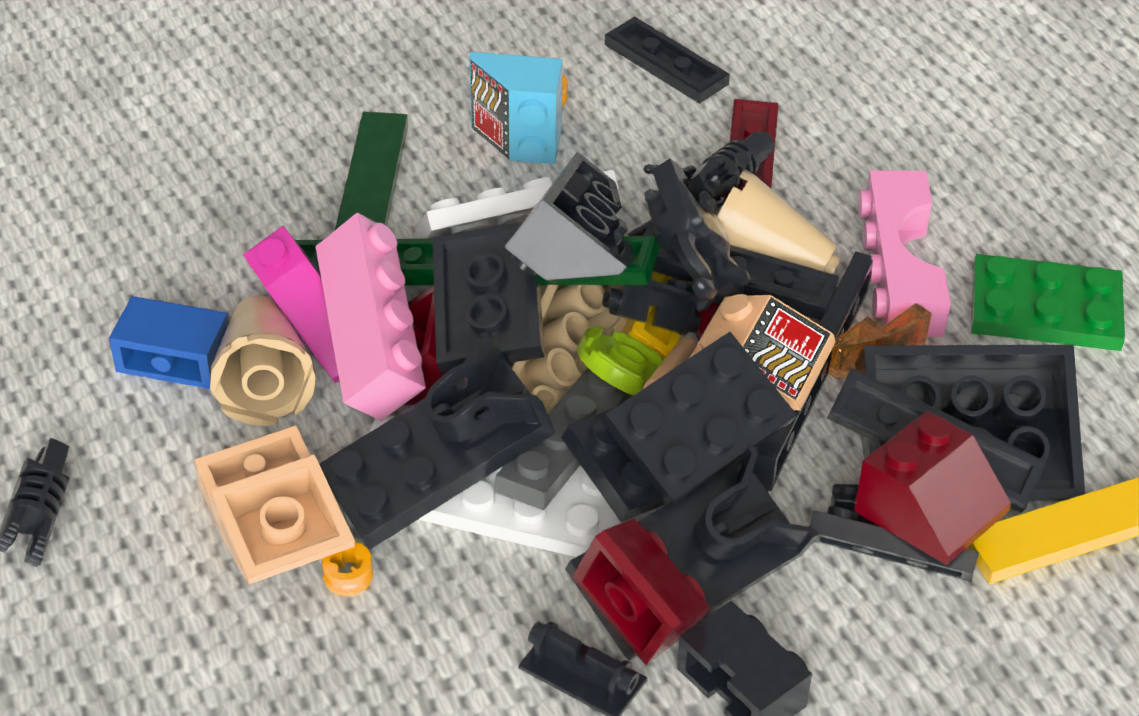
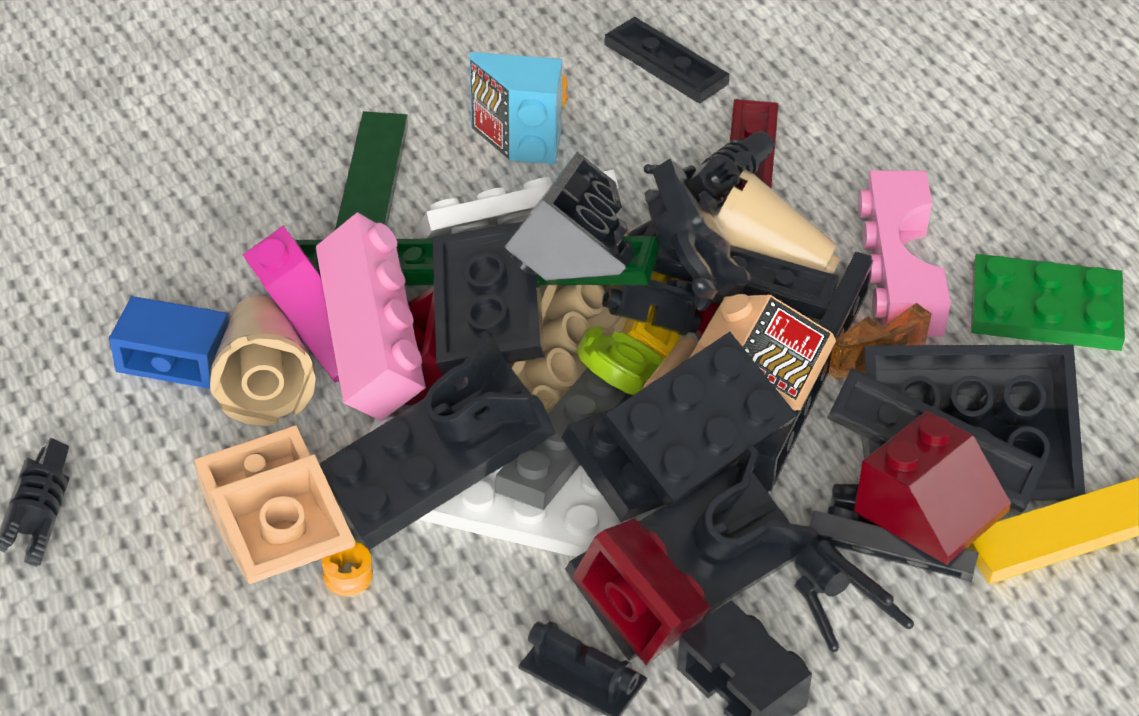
(831, 573): none -> black plant

